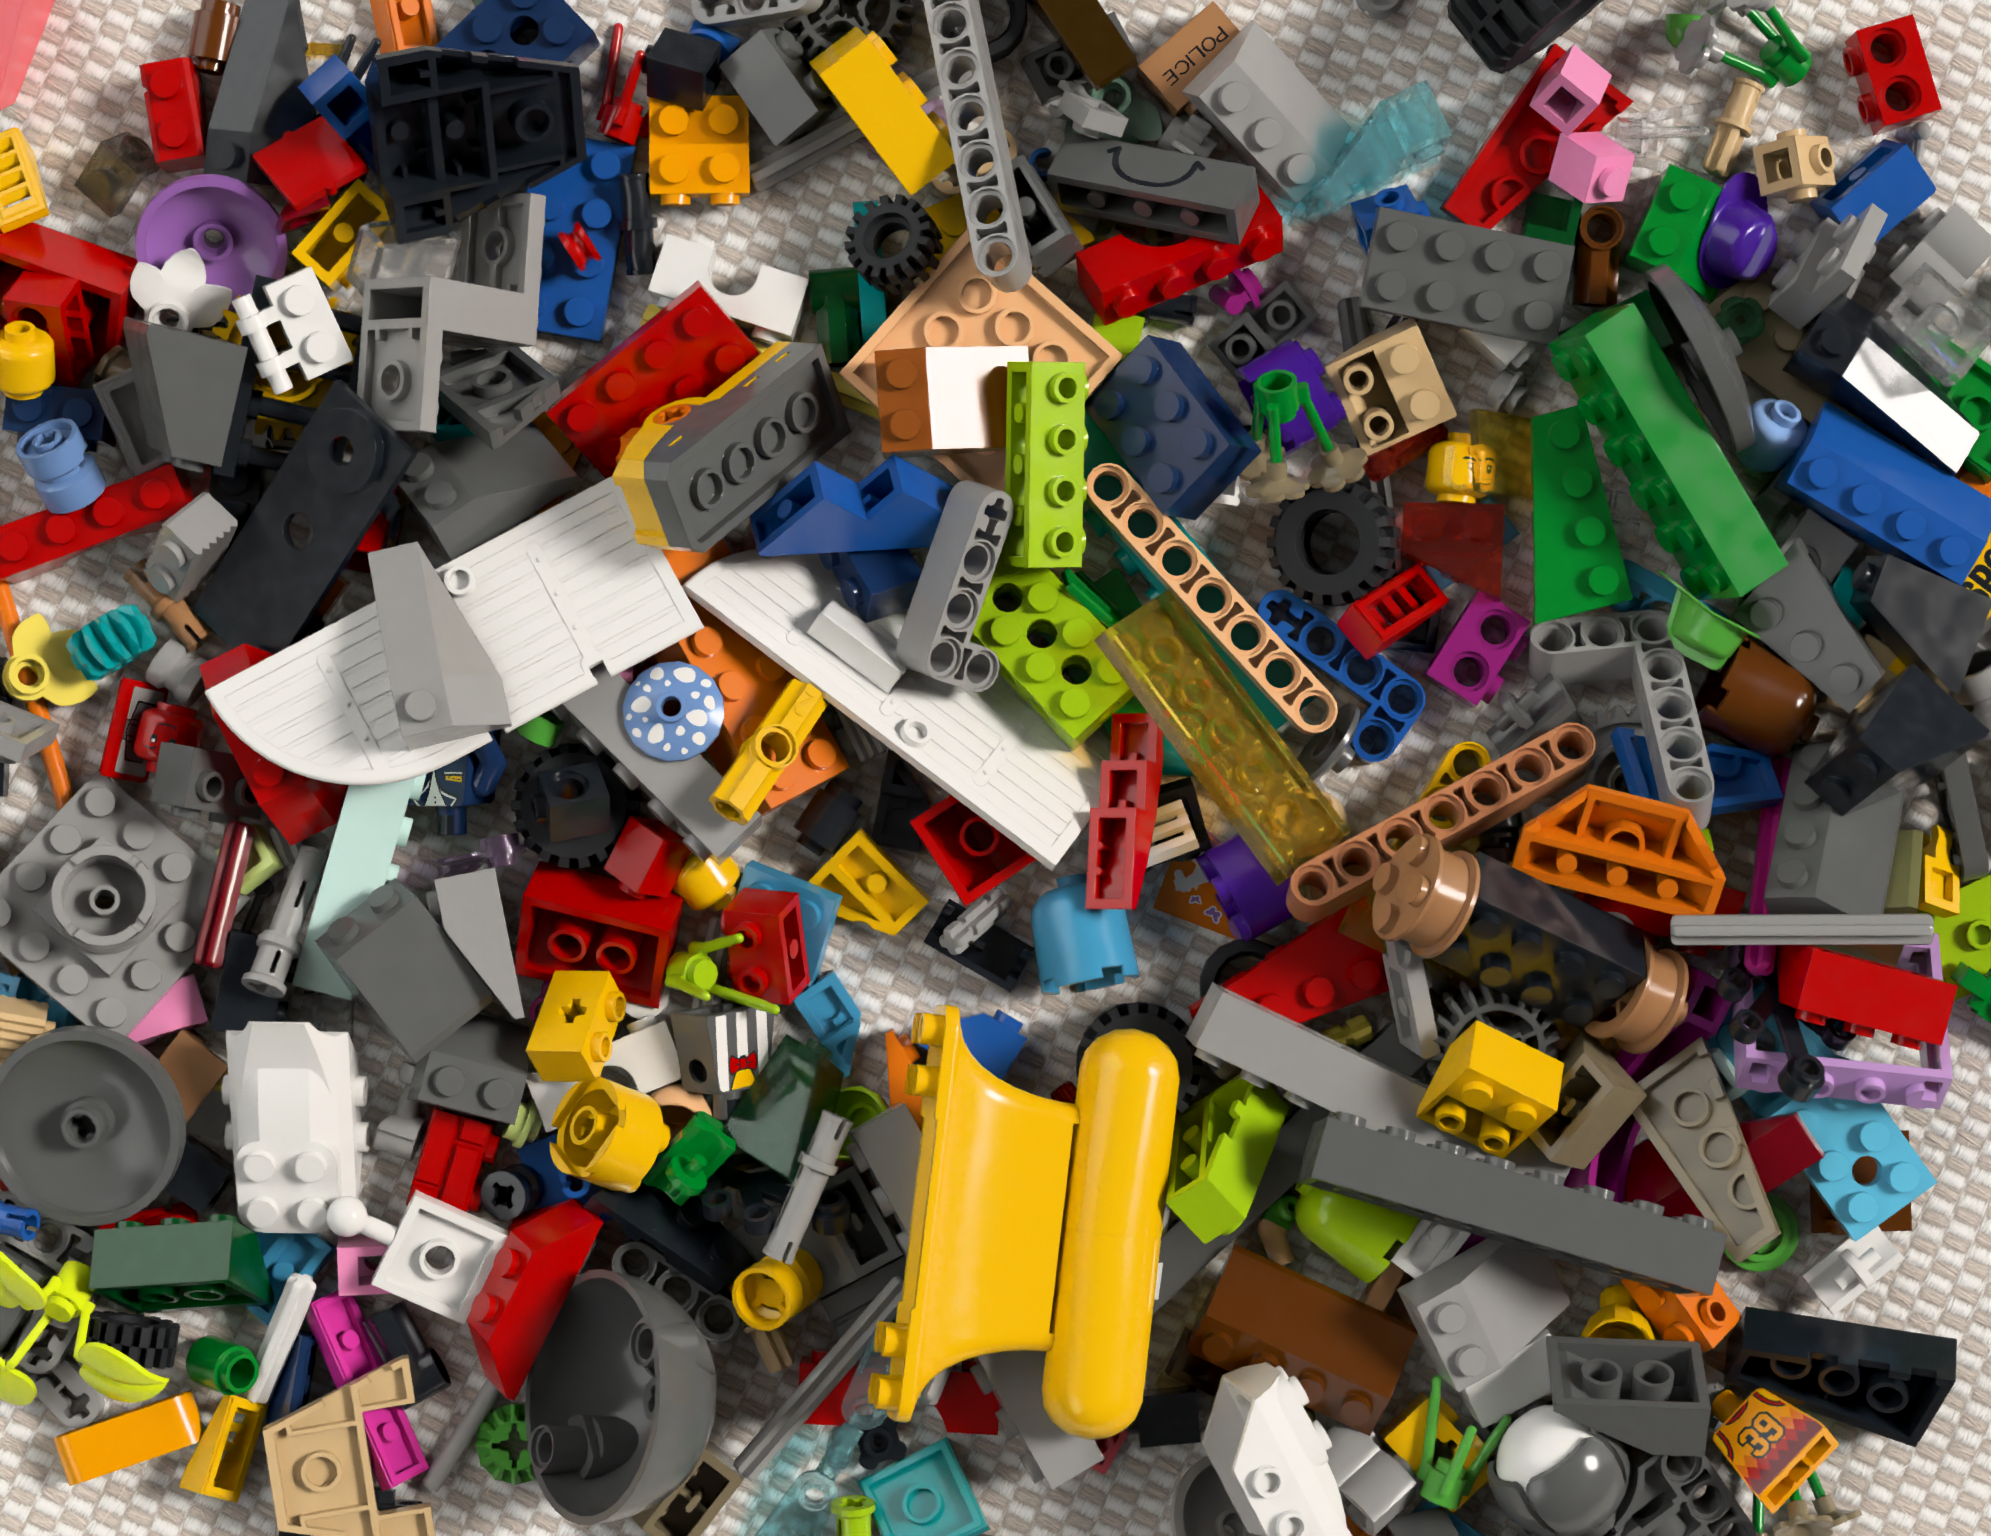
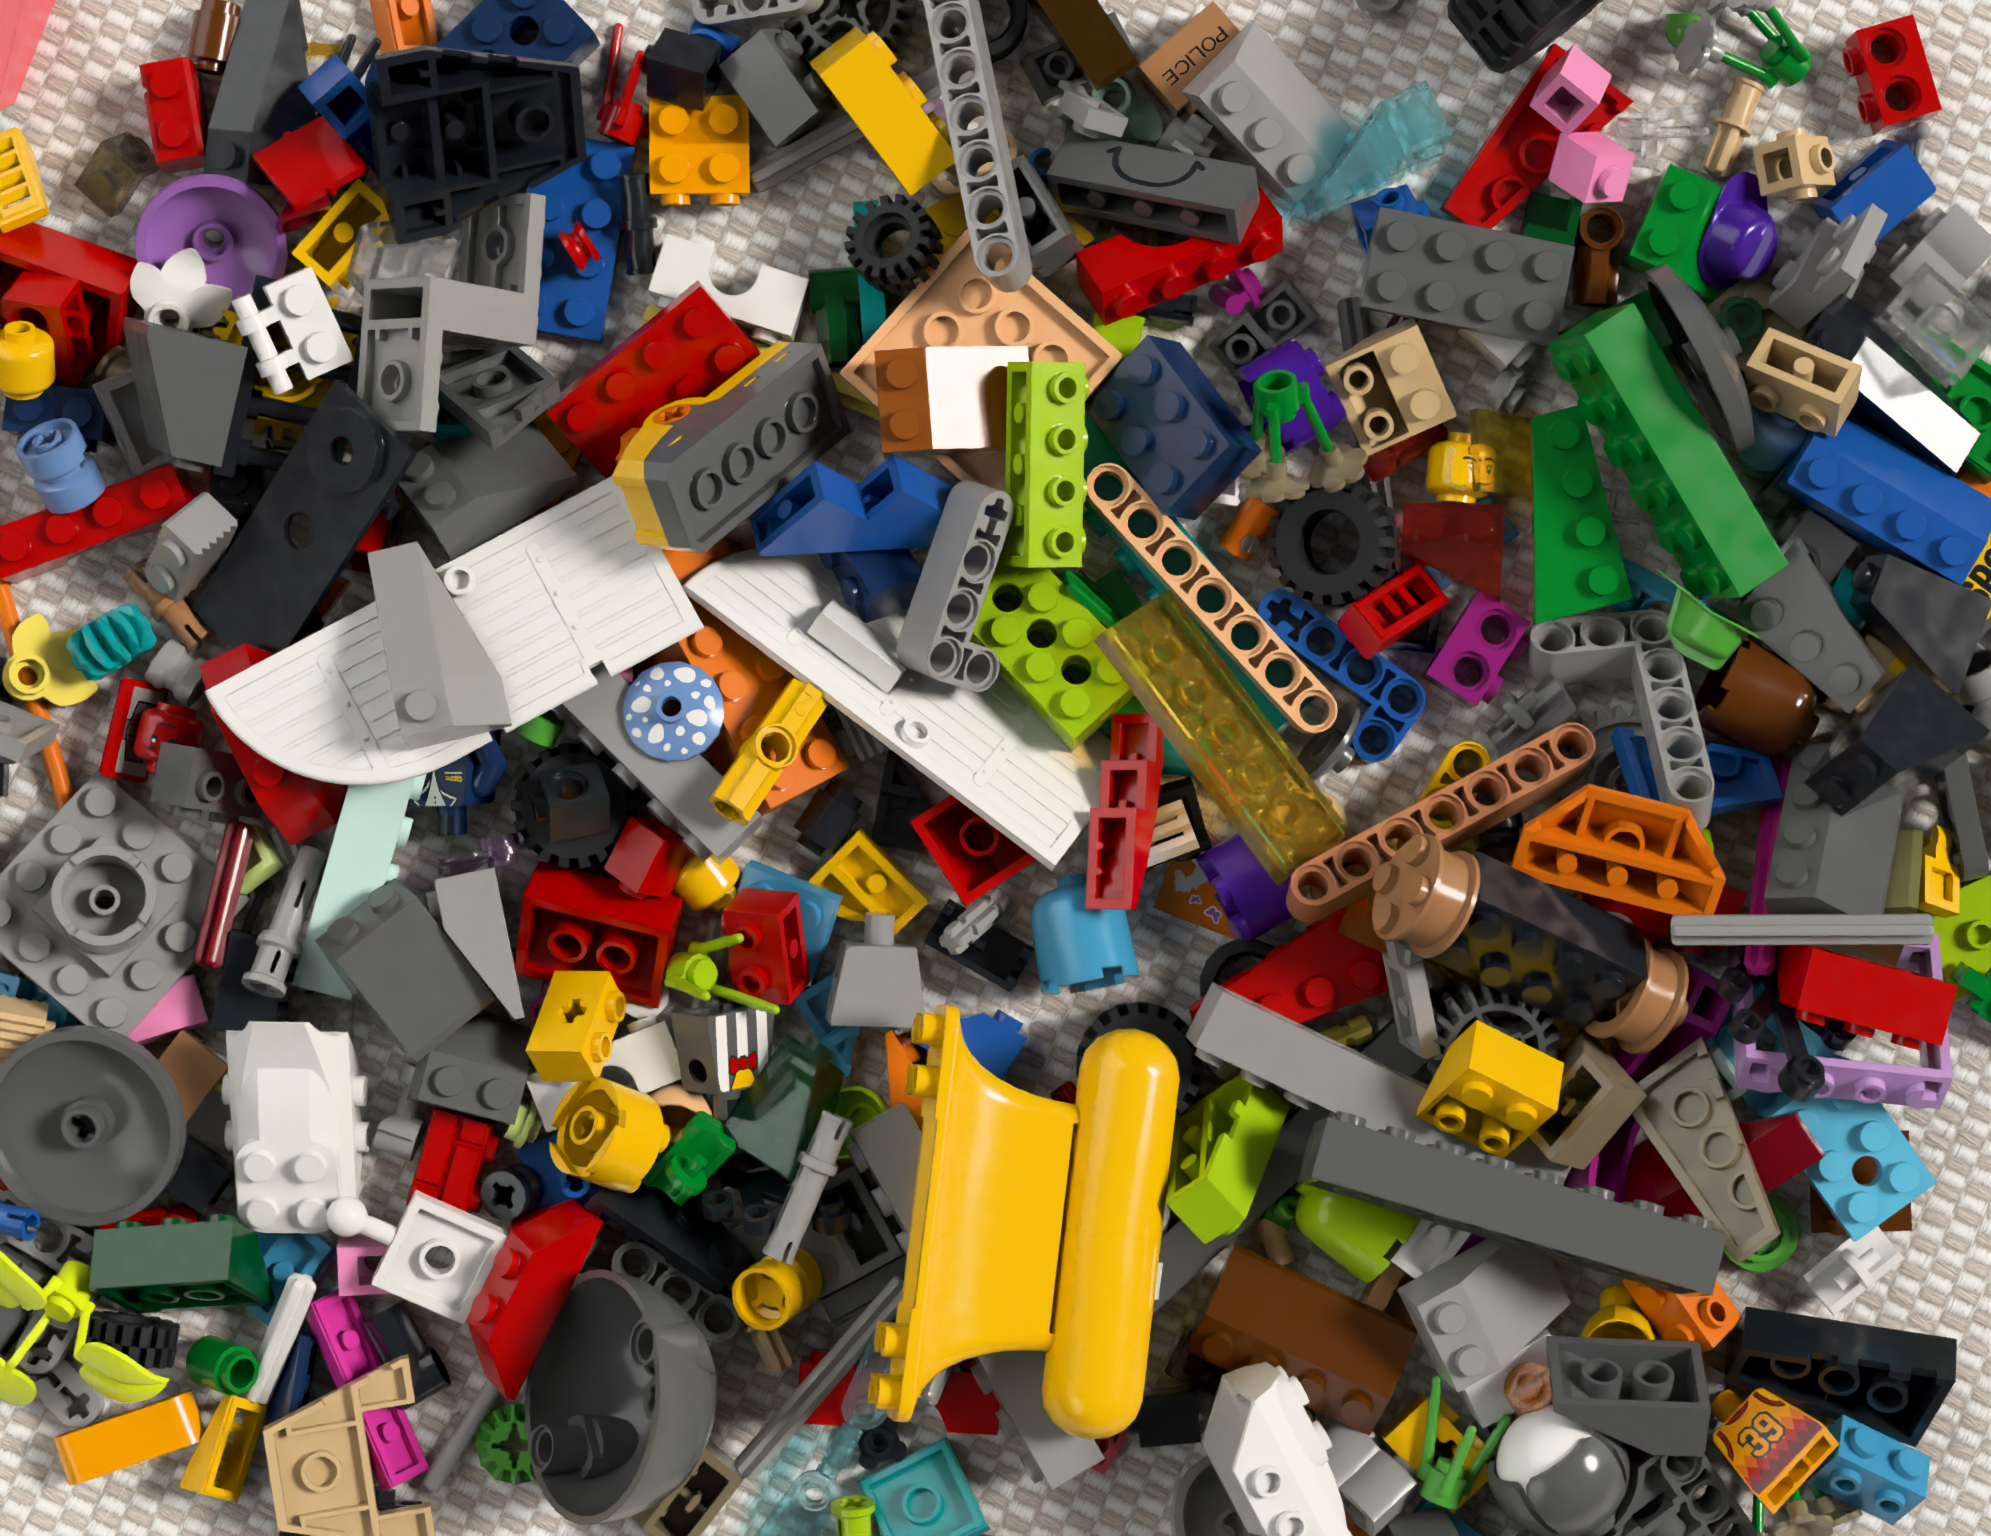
(875, 979): none -> light grey torso
(1248, 527): none -> orange piece
(1528, 1388): none -> clear orange plate
(1802, 382): none -> tan brick
(1872, 1471): none -> dark azure brick

